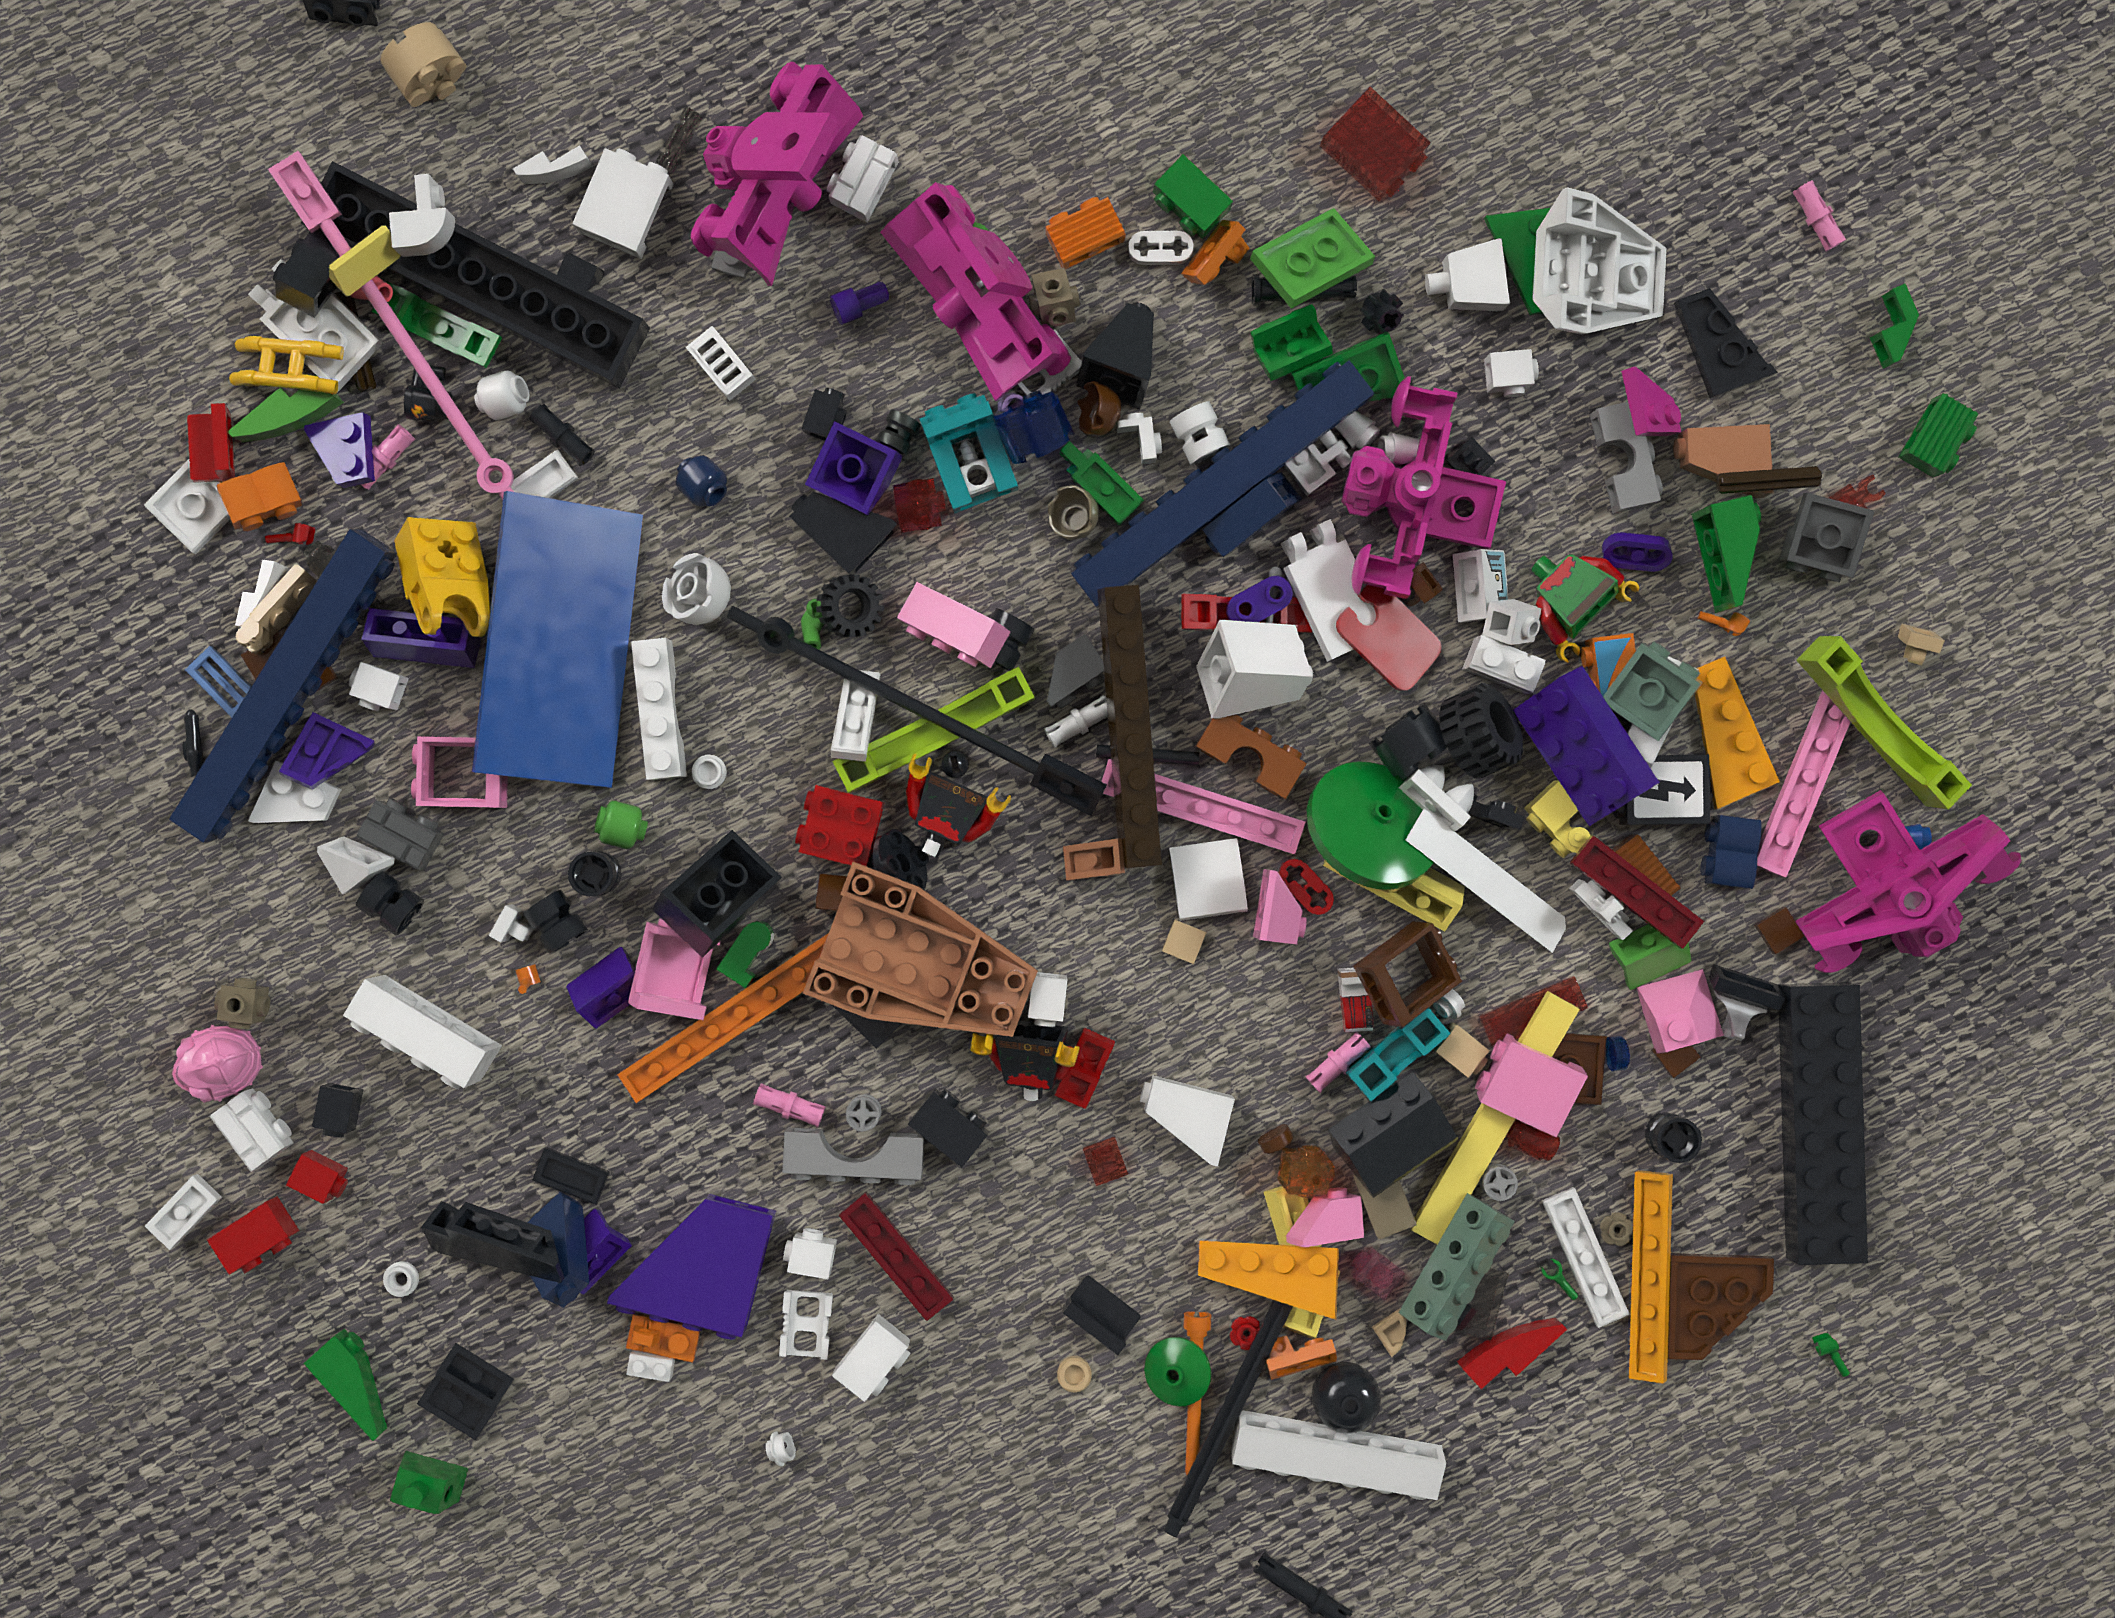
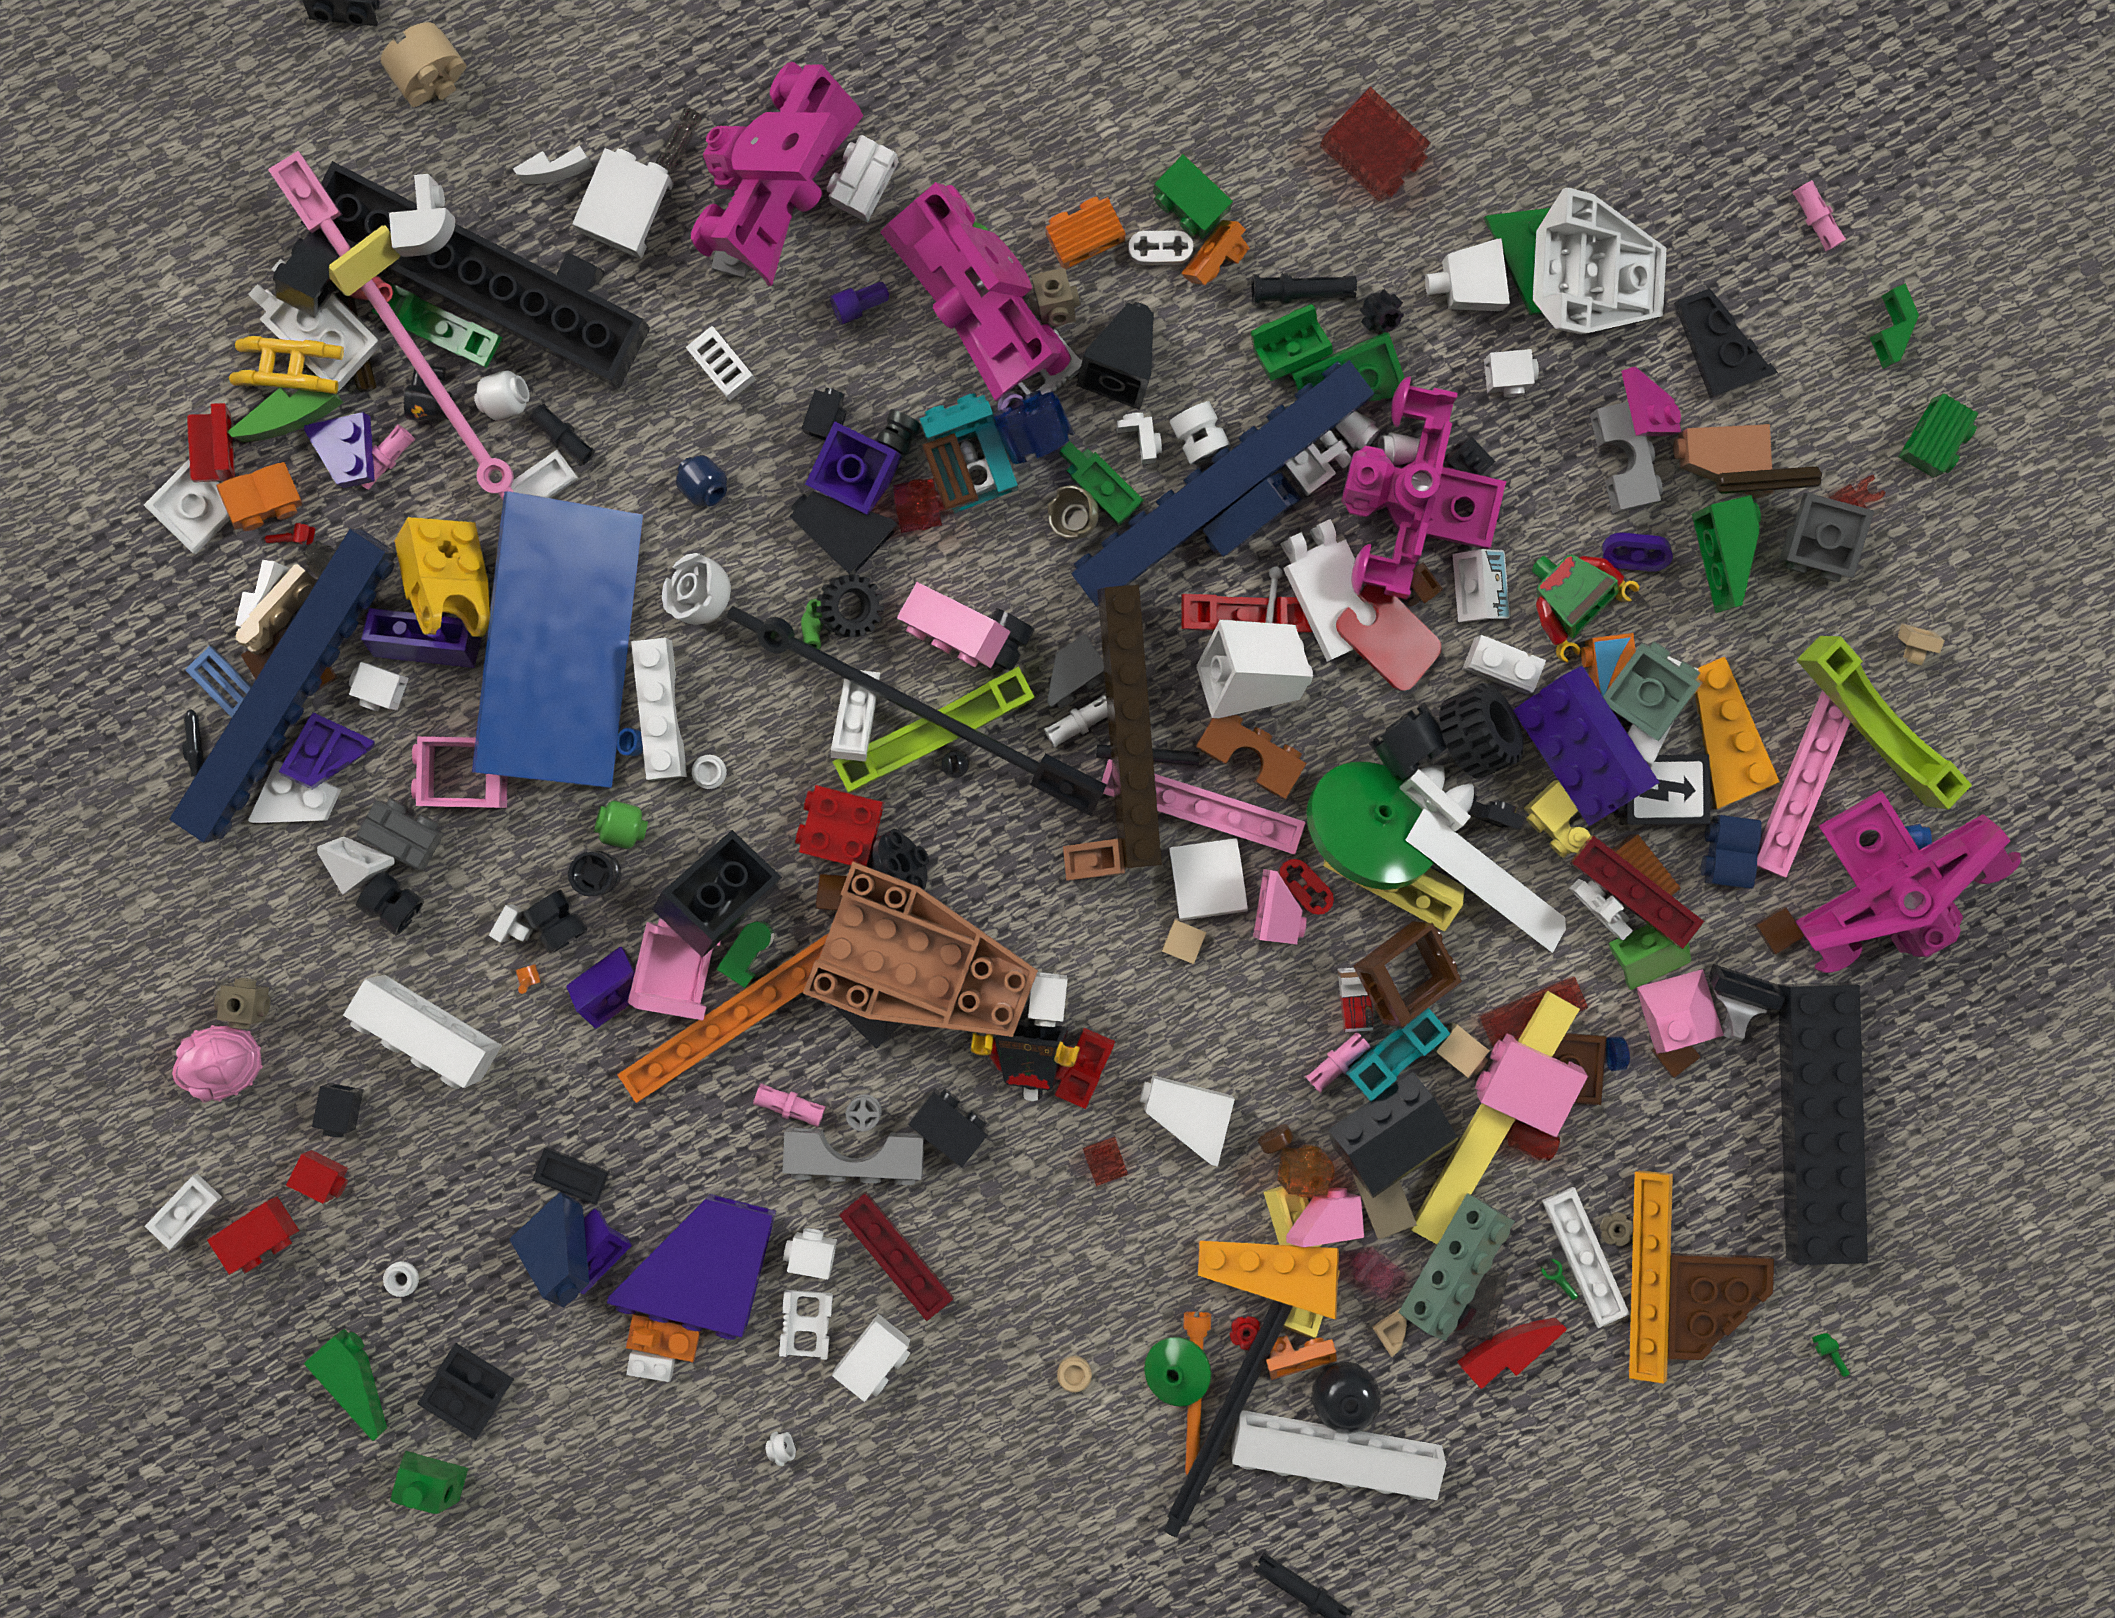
(252, 1128): white brick -> none
(493, 1240): black wedge -> none
(630, 742): none -> blue hinge
(948, 808): torso -> none
(960, 500): none -> reddish brown tile
(1101, 1314): black panel -> none
(1105, 408): reddish brown hair -> none
(1259, 600): dark purple plate -> none
(1312, 258): bright green plate -> none
(1450, 1005): white plate -> none
(1500, 1188): light grey wheel -> none
(1512, 621): white brick -> none
(1673, 1137): black wheel -> none
(1736, 623): orange hand -> none

